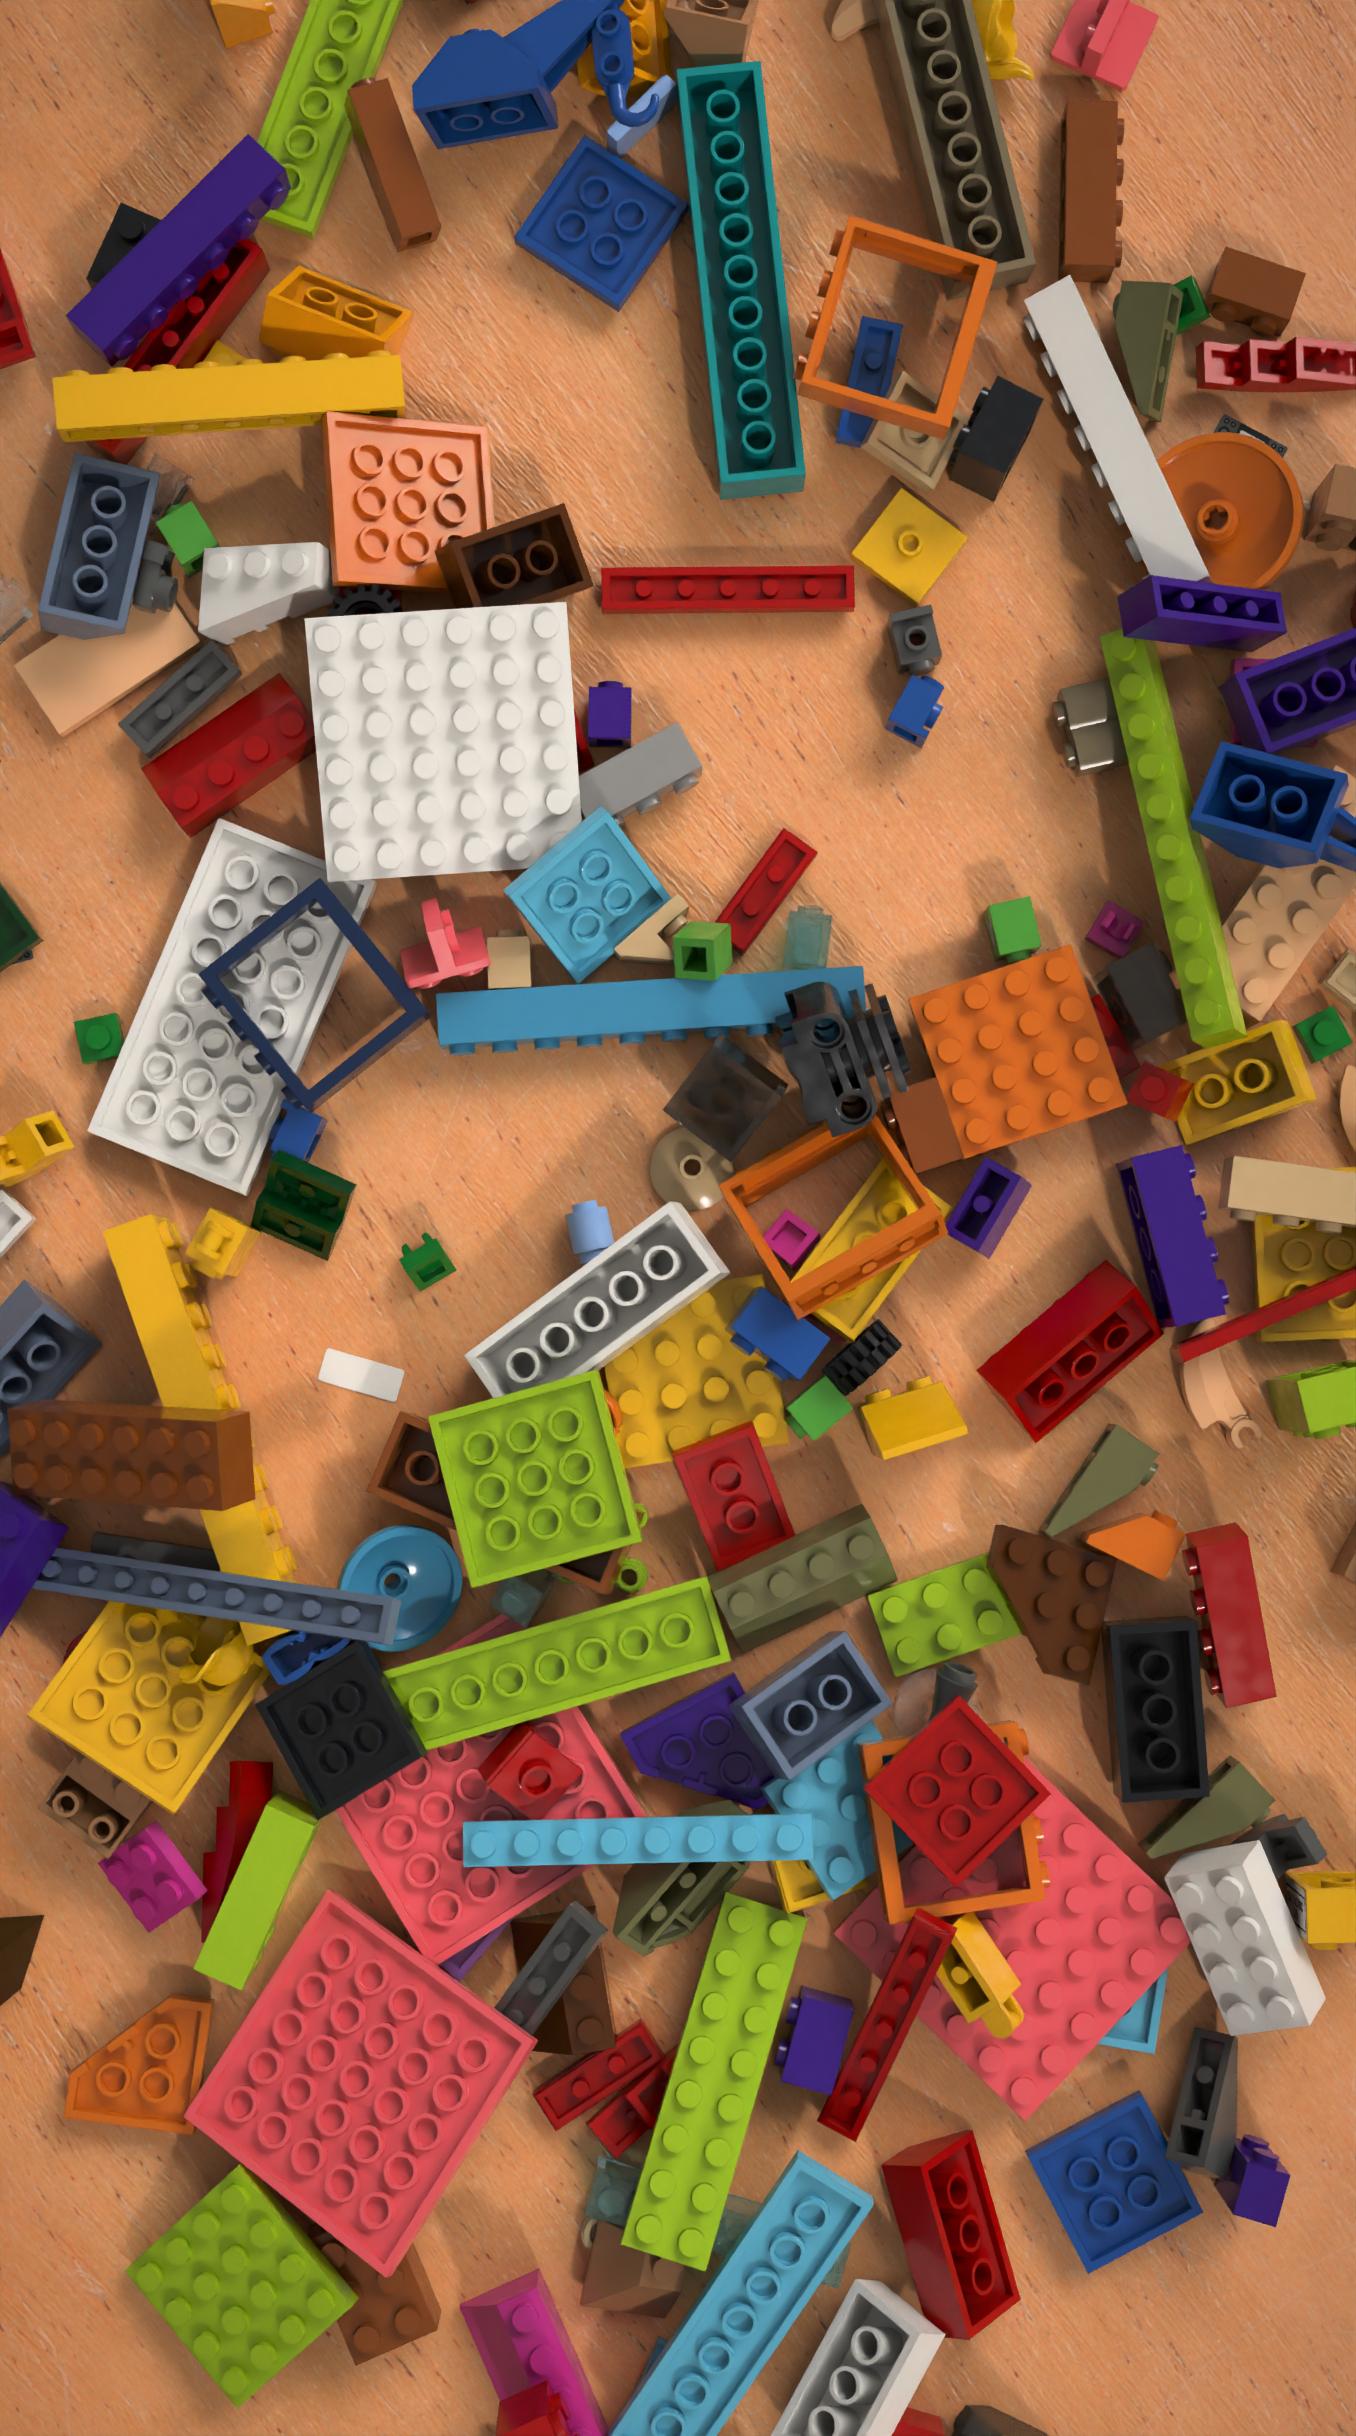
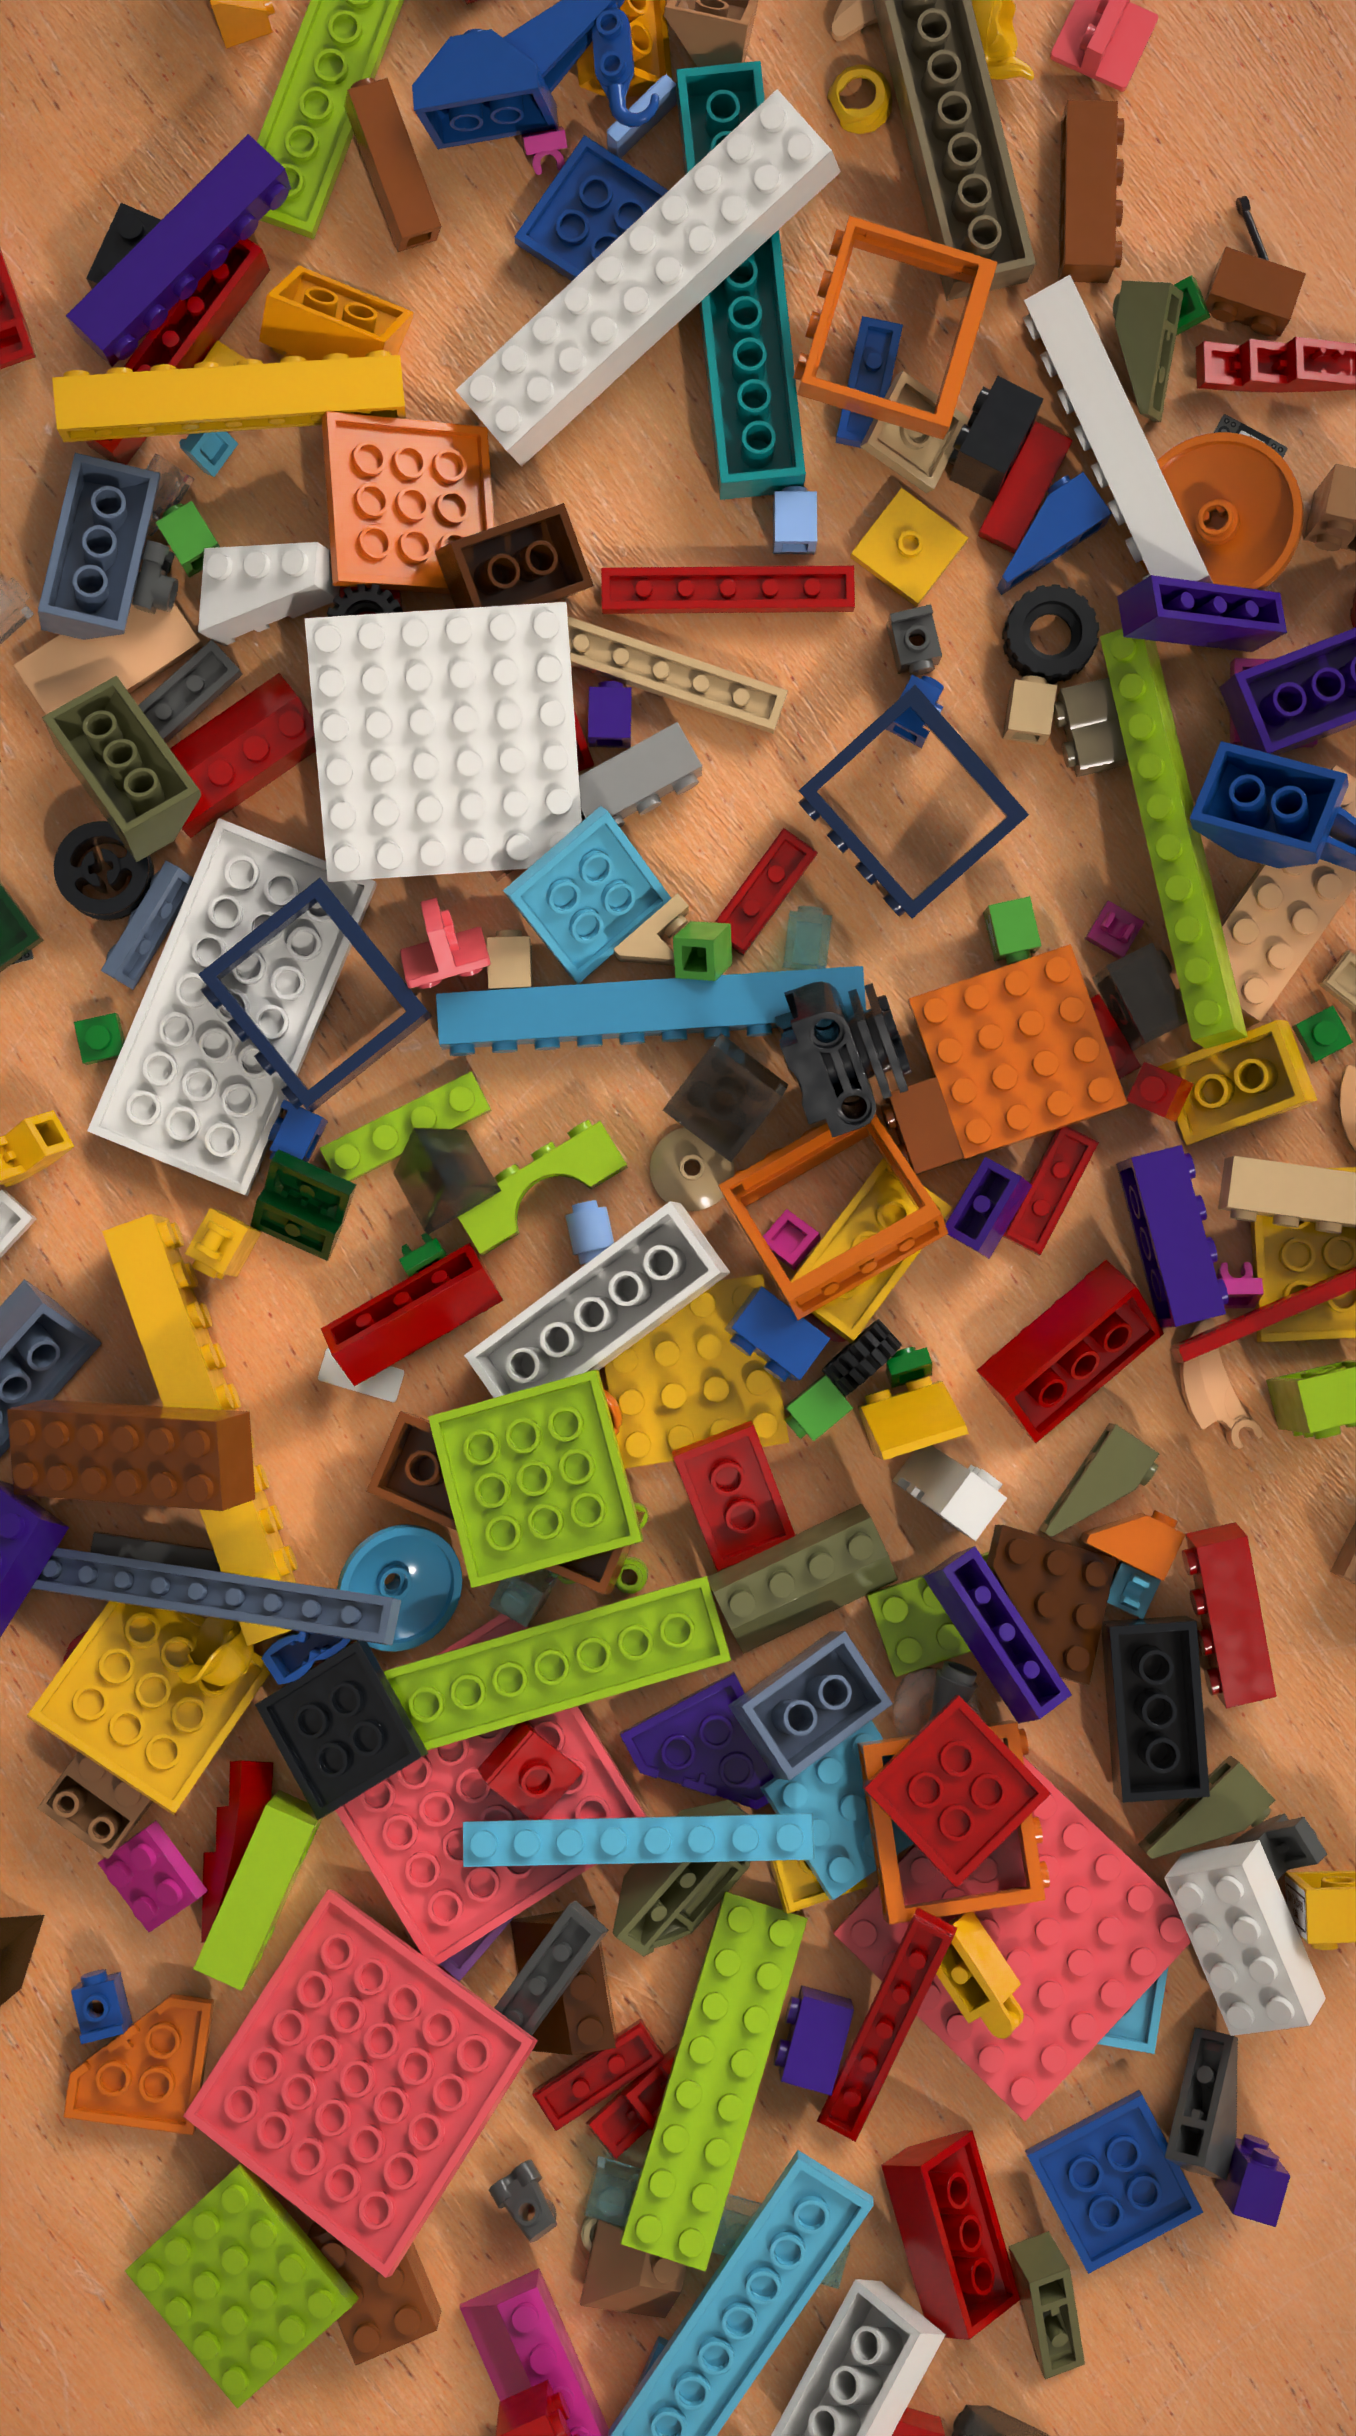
(72, 878): none -> black wheel
(112, 1994): none -> blue brick
(124, 766): none -> olive slope
(148, 925): none -> sand blue plate
(209, 450): none -> medium azure tile
(388, 1135): none -> lime plate
(411, 1314): none -> red brick
(443, 1175): none -> clear smoke slope
(521, 2191): none -> dark grey plate
(544, 144): none -> dark pink tile
(585, 1157): none -> lime arch
(650, 277): none -> white brick
(675, 676): none -> tan plate
(794, 521): none -> light blue brick
(844, 837): none -> dark blue window
(865, 119): none -> yellow piece
(908, 1365): none -> green plate
(953, 1492): none -> white wedge
(997, 1635): none -> dark purple brick
(1025, 487): none -> red tile
(1030, 710): none -> tan brick
(1048, 2303): none -> olive slope
(1051, 1189): none -> red tile
(1058, 602): none -> black tyre
(1065, 519): none -> blue slope
(1132, 1590): none -> medium azure tile
(1242, 1291): none -> dark pink tile
(1243, 209): none -> black hinge

